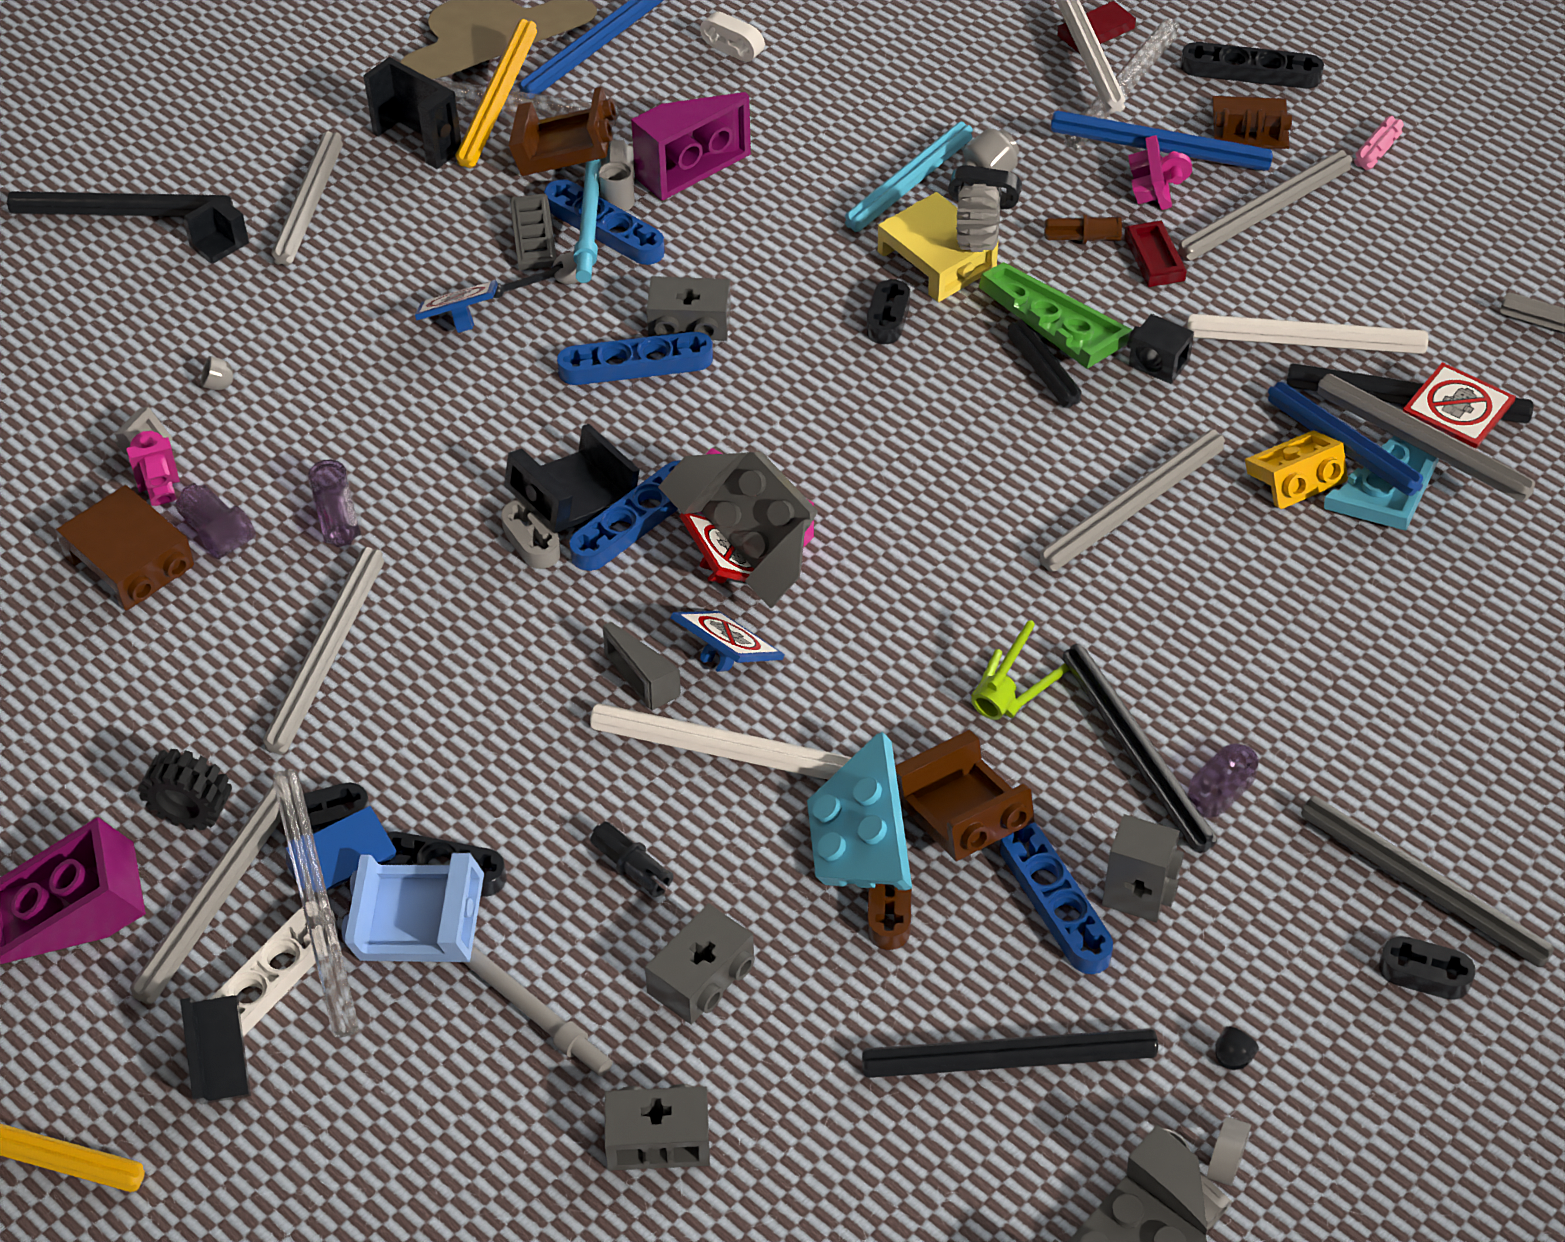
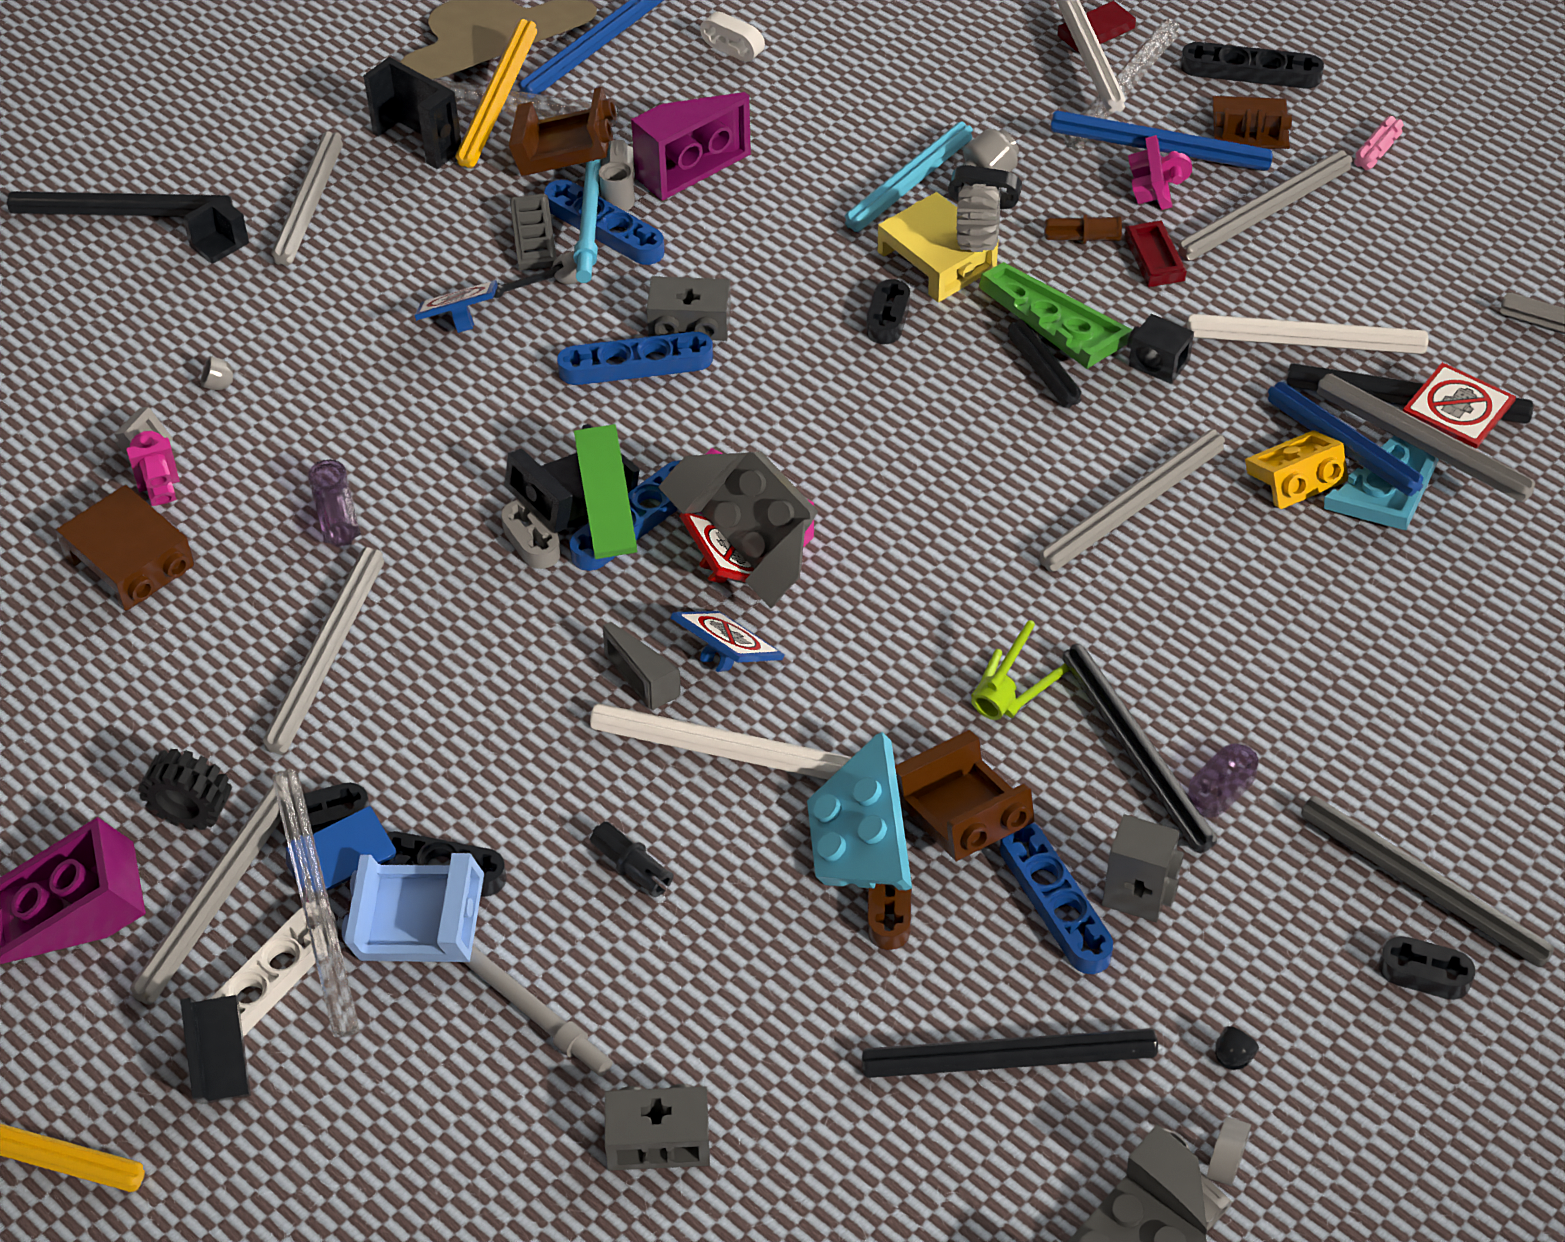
(219, 526): clear purple piece -> none
(605, 491): none -> bright green slope
(700, 964): dark grey brick -> none

